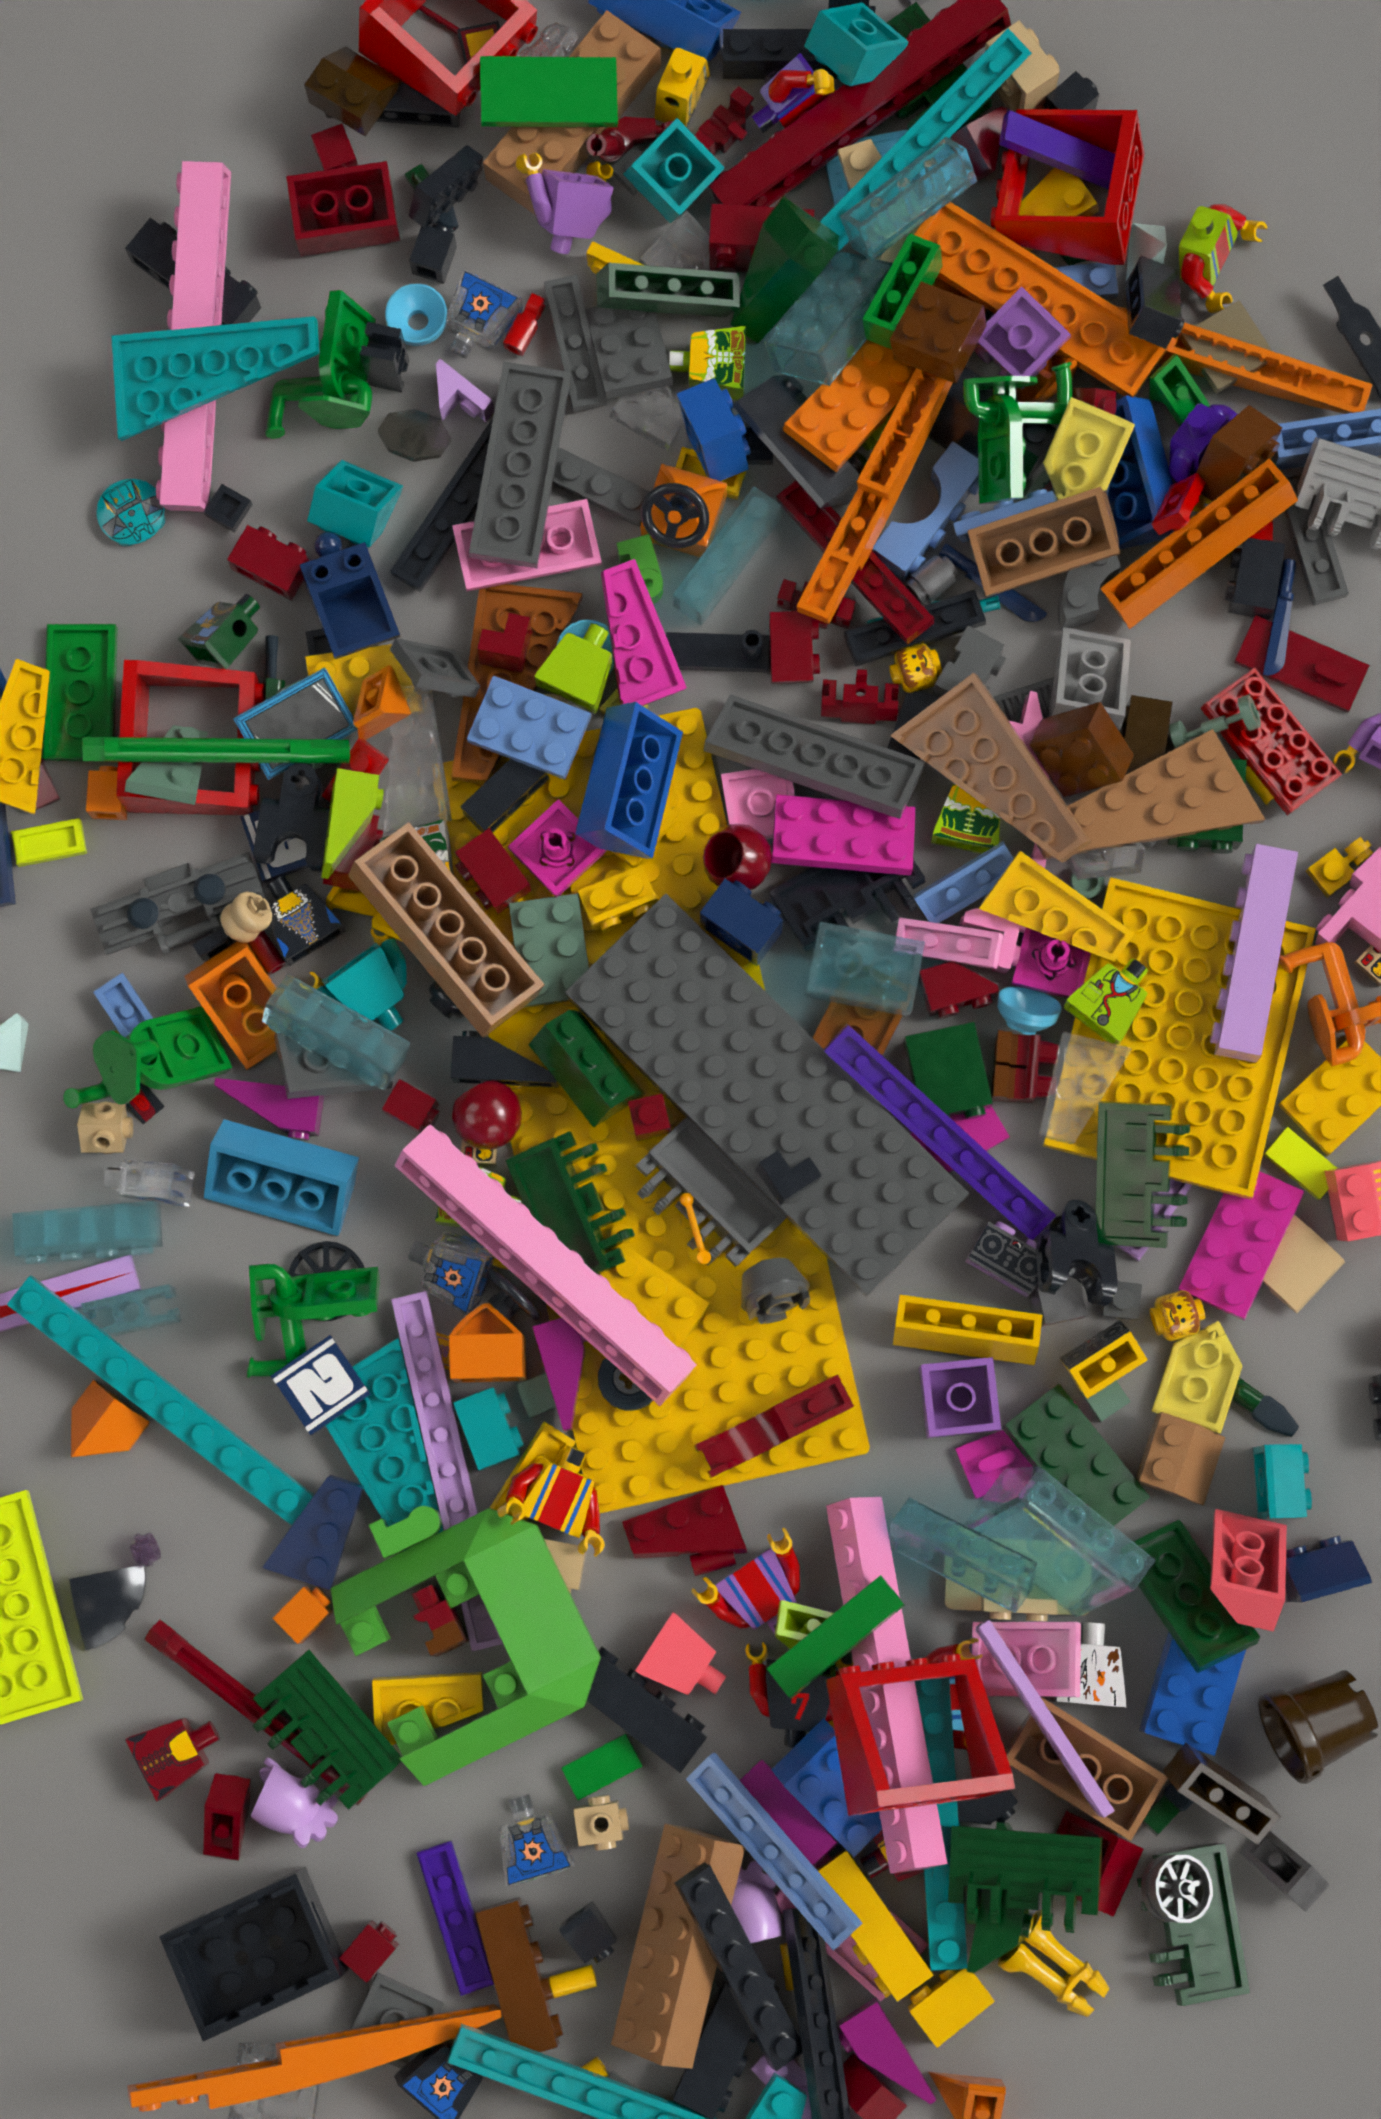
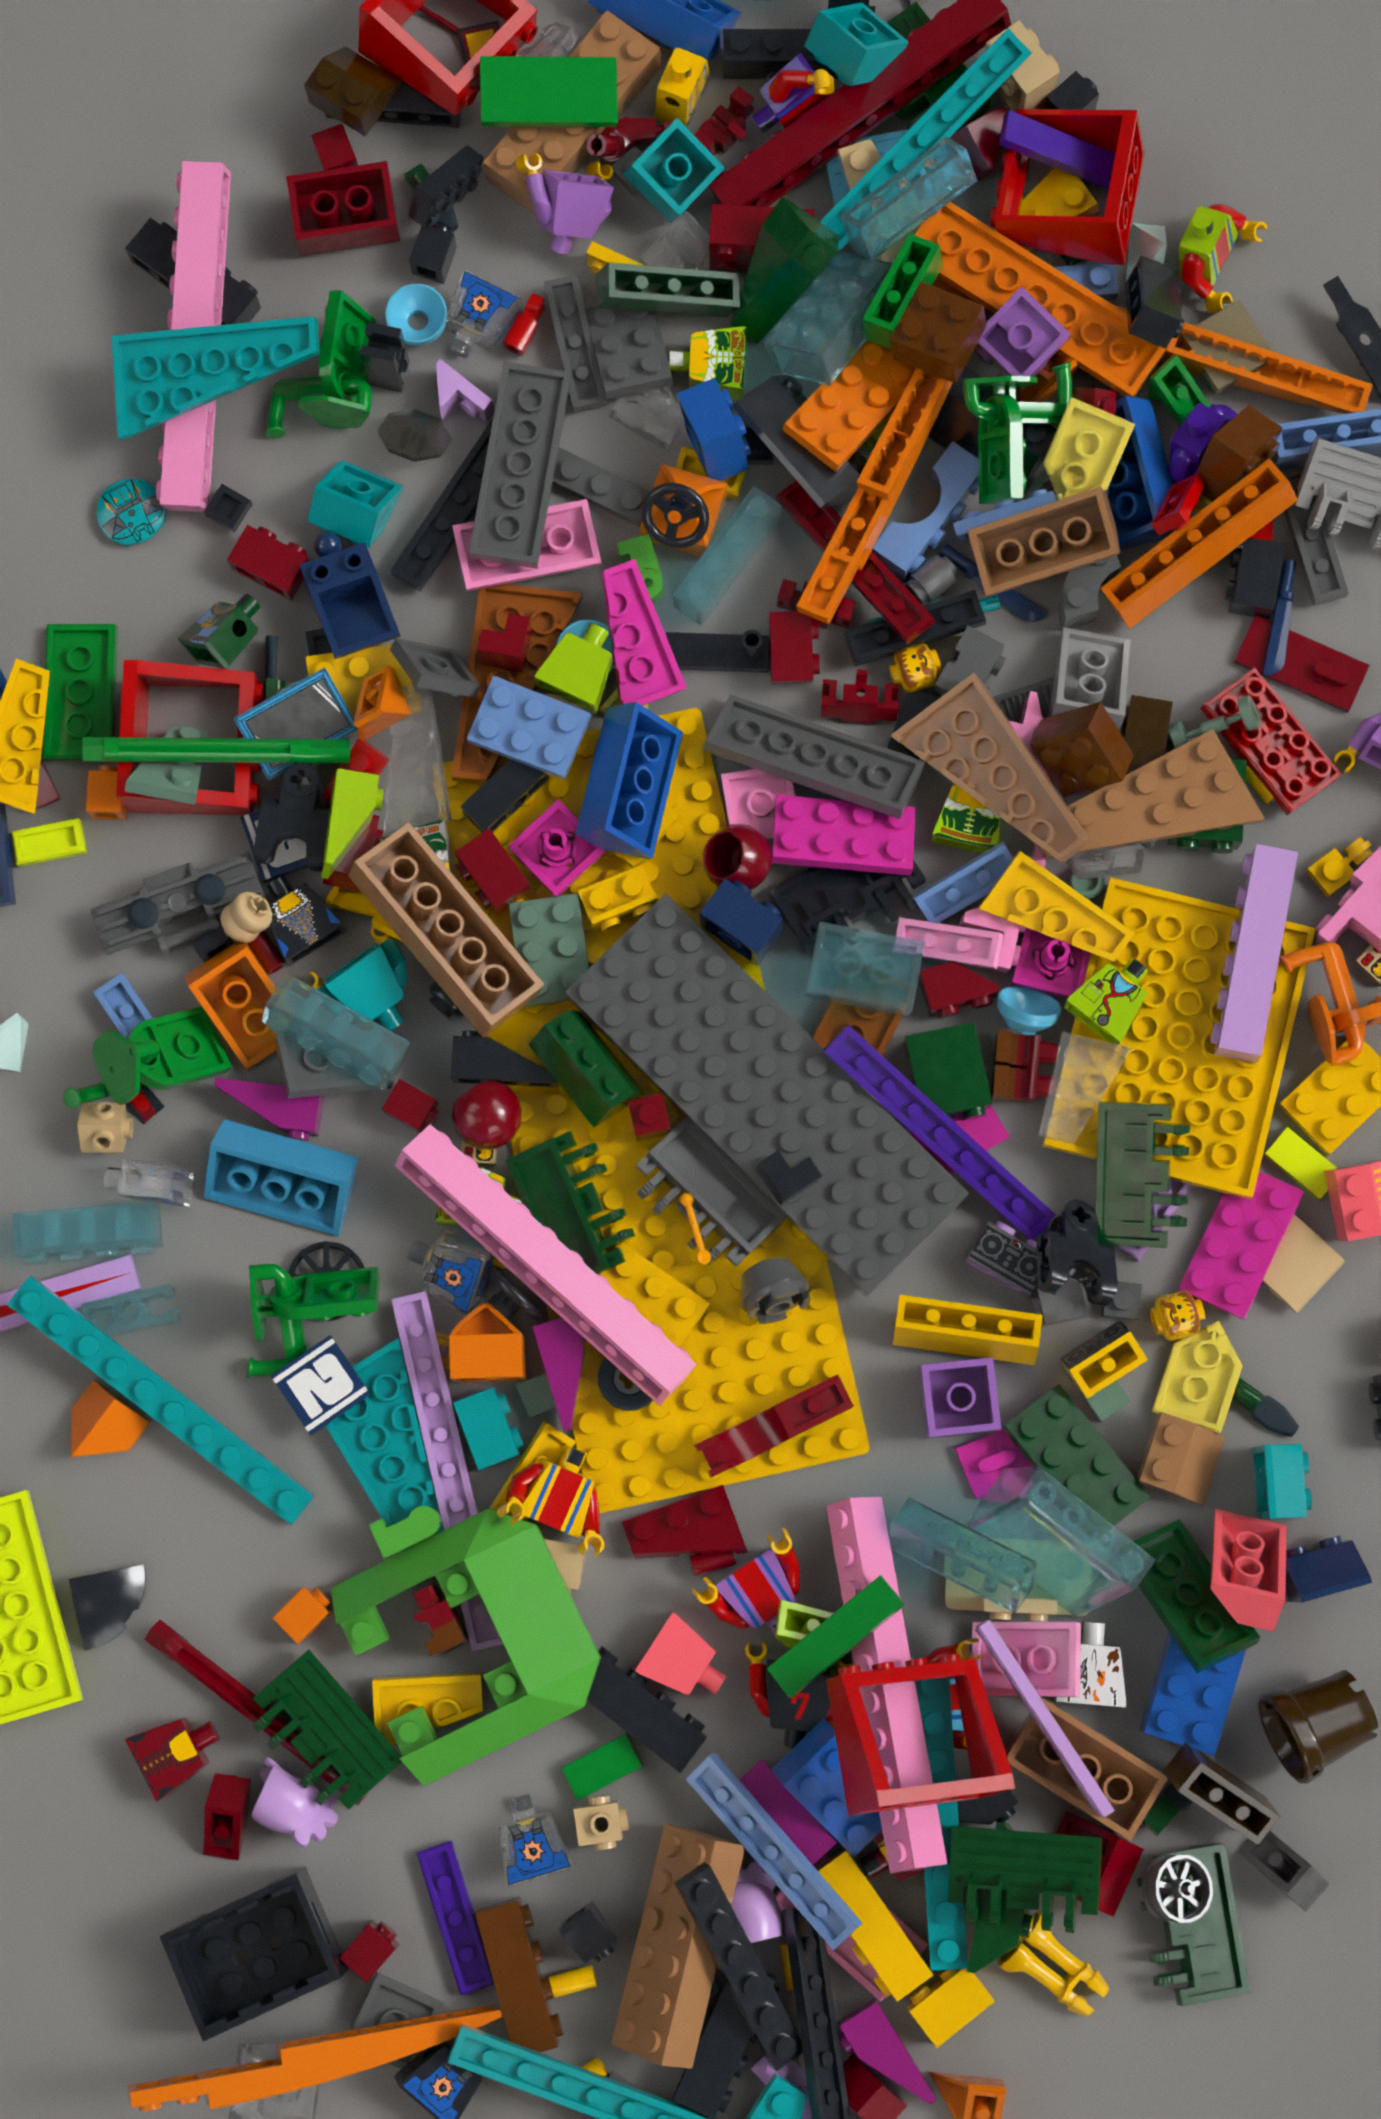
(145, 1549): clear purple plate -> none
(319, 1535): dark blue wing -> none

